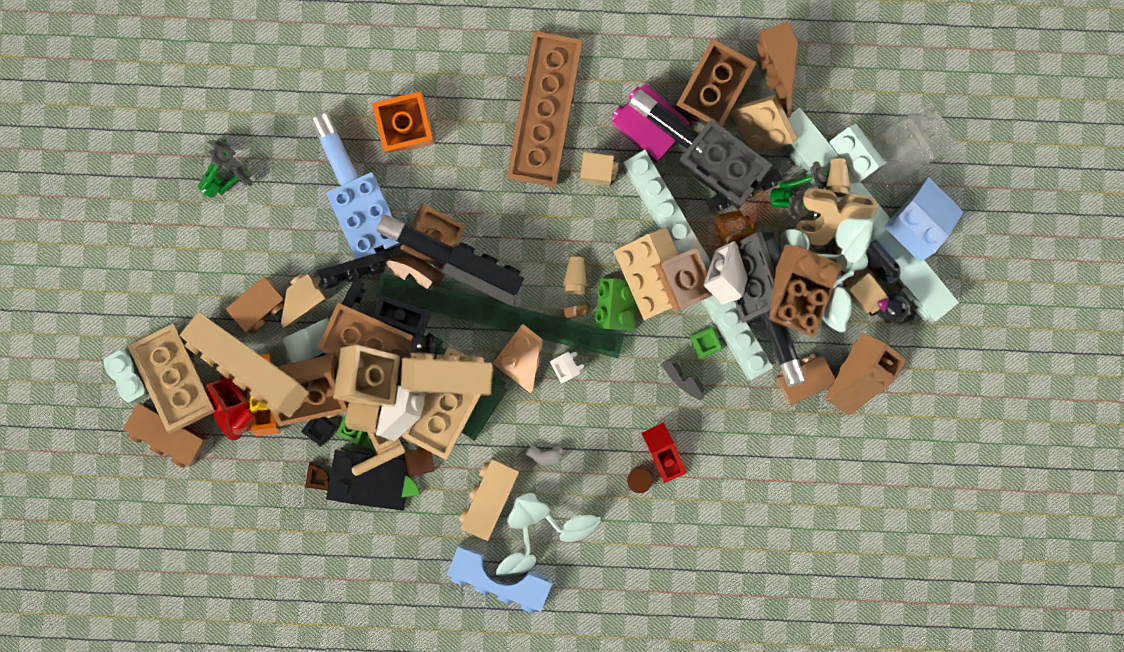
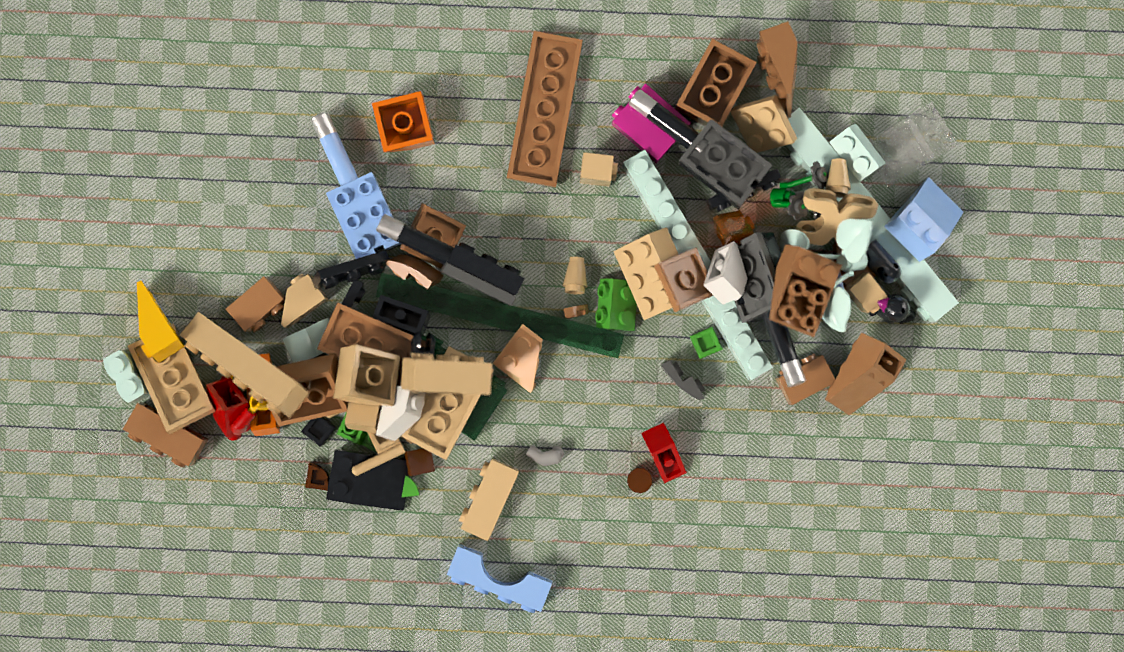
(154, 327): none -> yellow slope
(222, 156): plant -> none
(530, 511): light aqua plant -> none
(566, 367): white tile -> none

